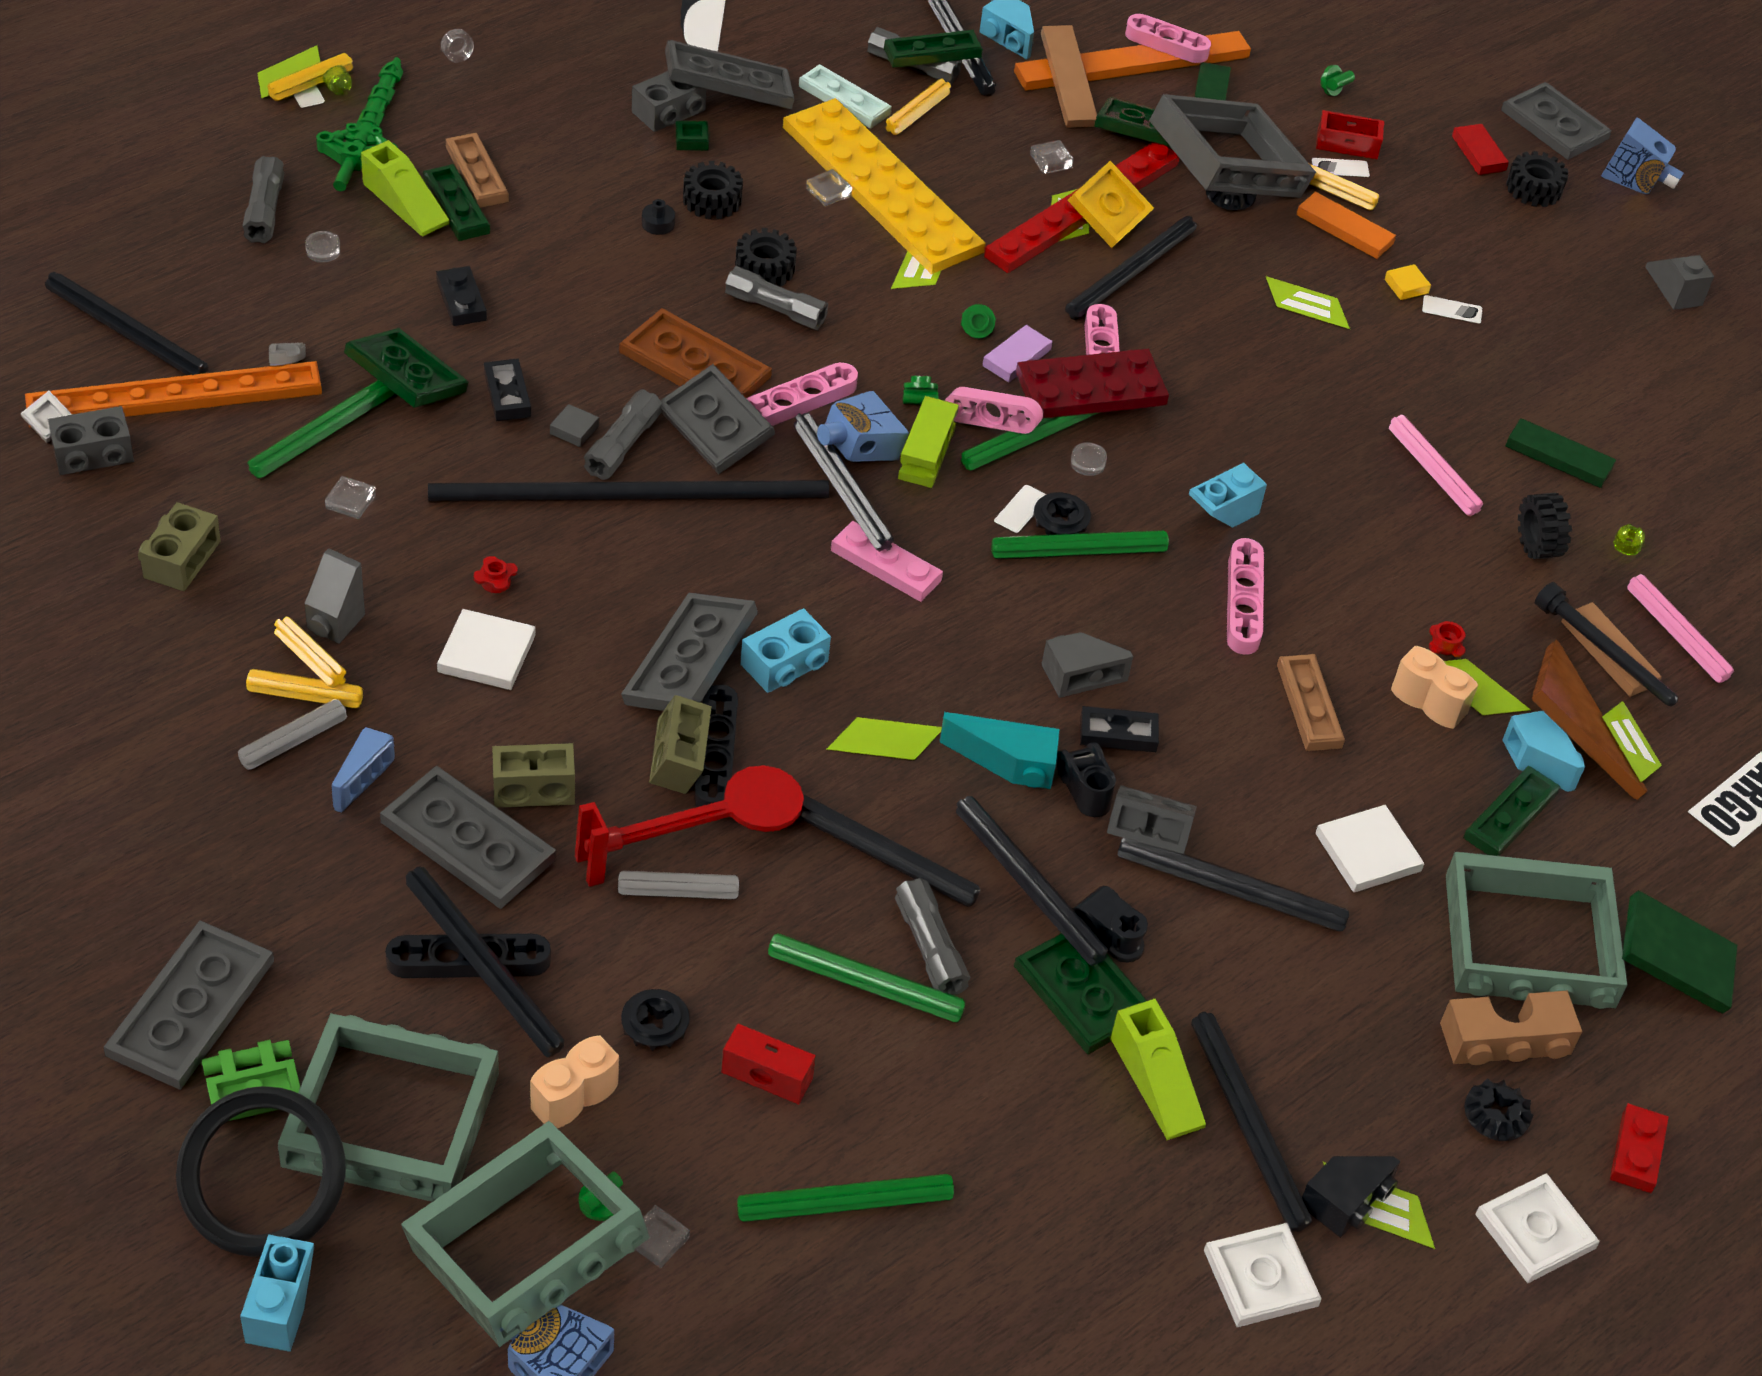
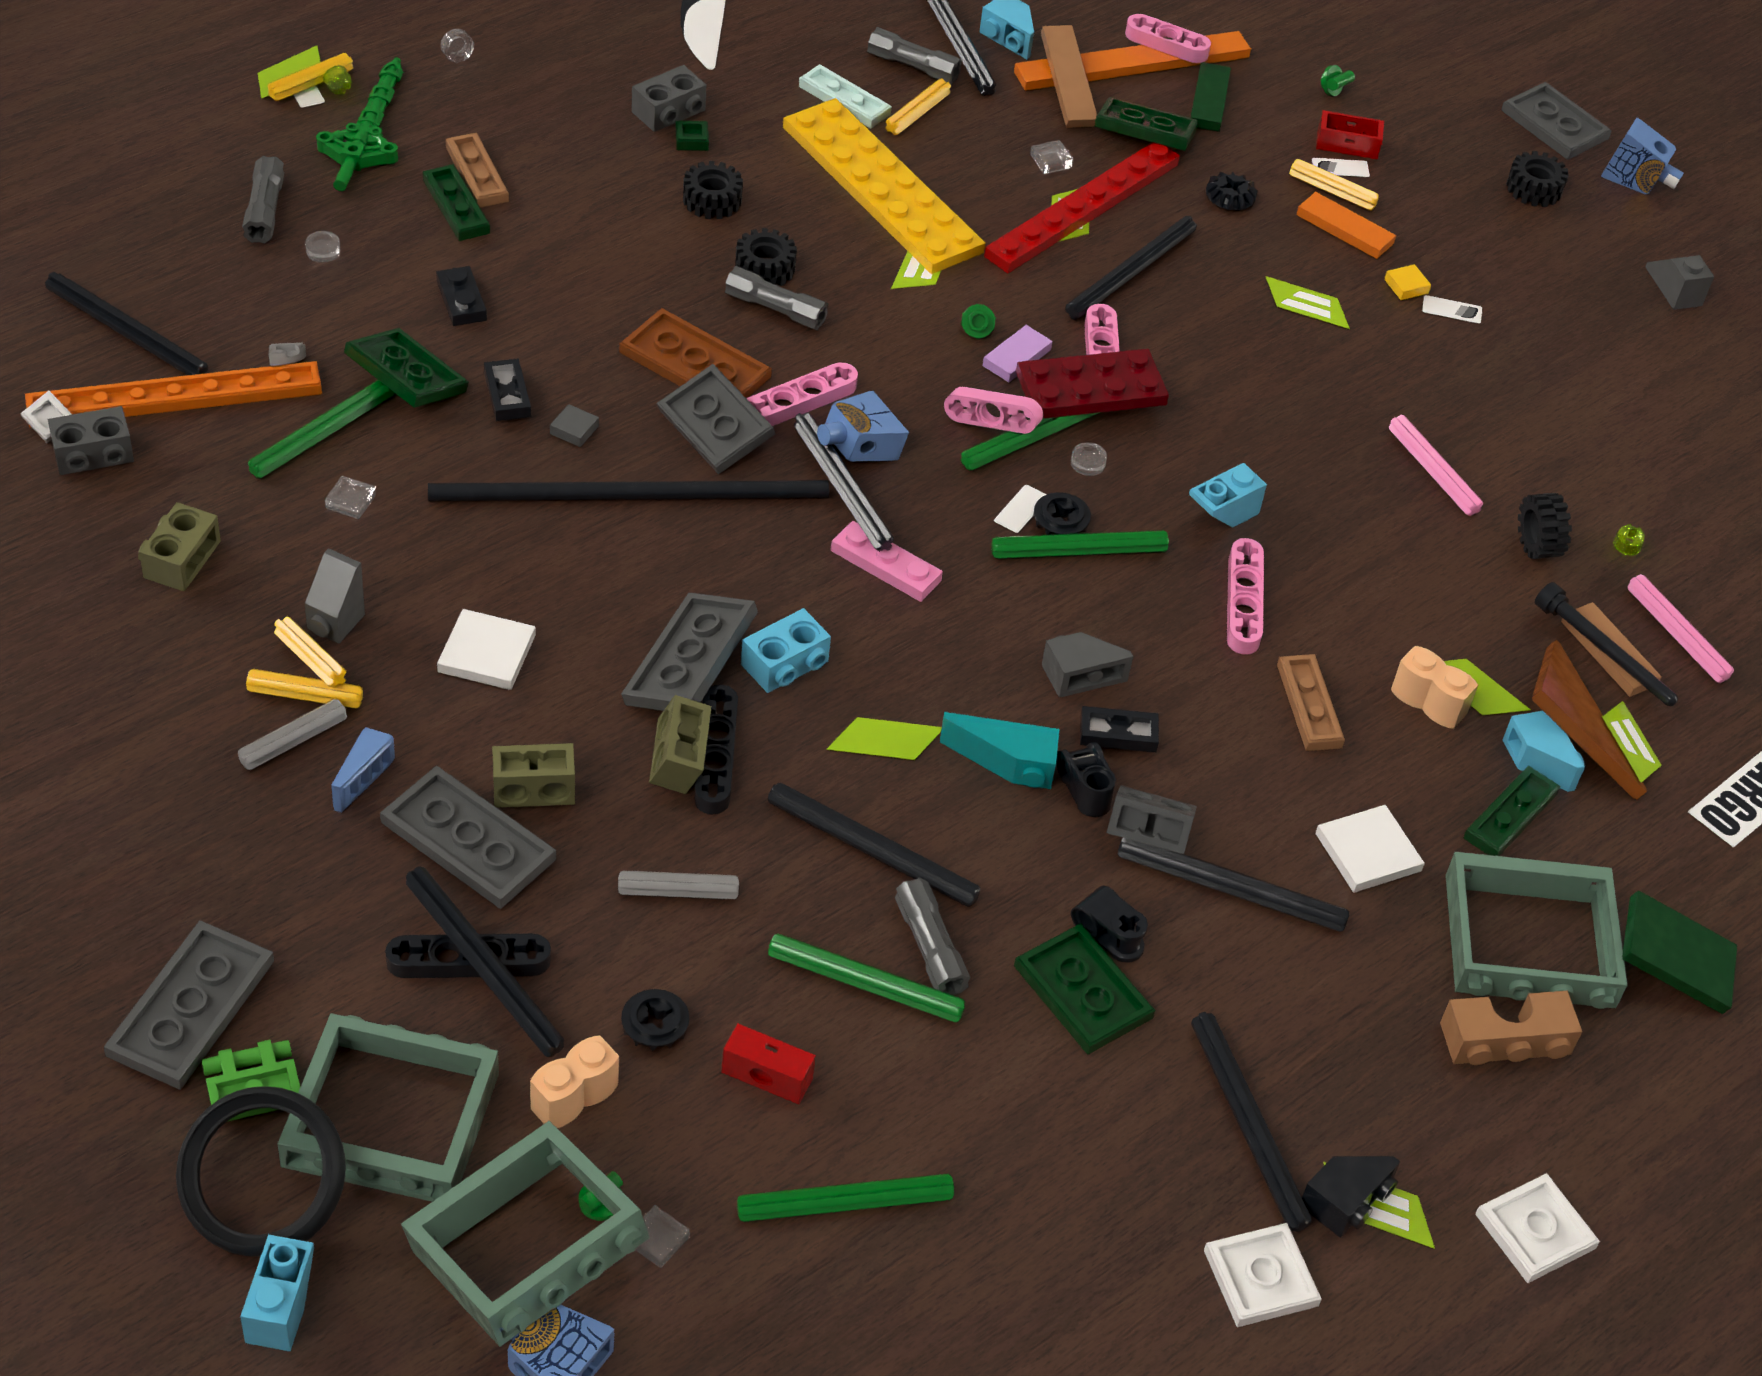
(401, 188): lime slope -> none
(495, 574): red plate -> none
(609, 451): dark grey axle -> none
(658, 218): black tile -> none
(729, 74): dark grey tile -> none
(755, 797): red piece -> none
(829, 187): clear tile -> none
(919, 388): green plate -> none
(928, 442): lime piece -> none
(933, 48): dark green tile -> none
(1032, 881): black axle -> none
(1110, 204): yellow plate -> none
(1157, 1067): lime slope -> none
(1279, 172): dark grey window -> none
(1447, 639): red plate -> none
(1480, 149): red tile -> none
(1492, 1122): black gear -> none
(1560, 453): dark green tile -> none
(1639, 1148): red plate -> none

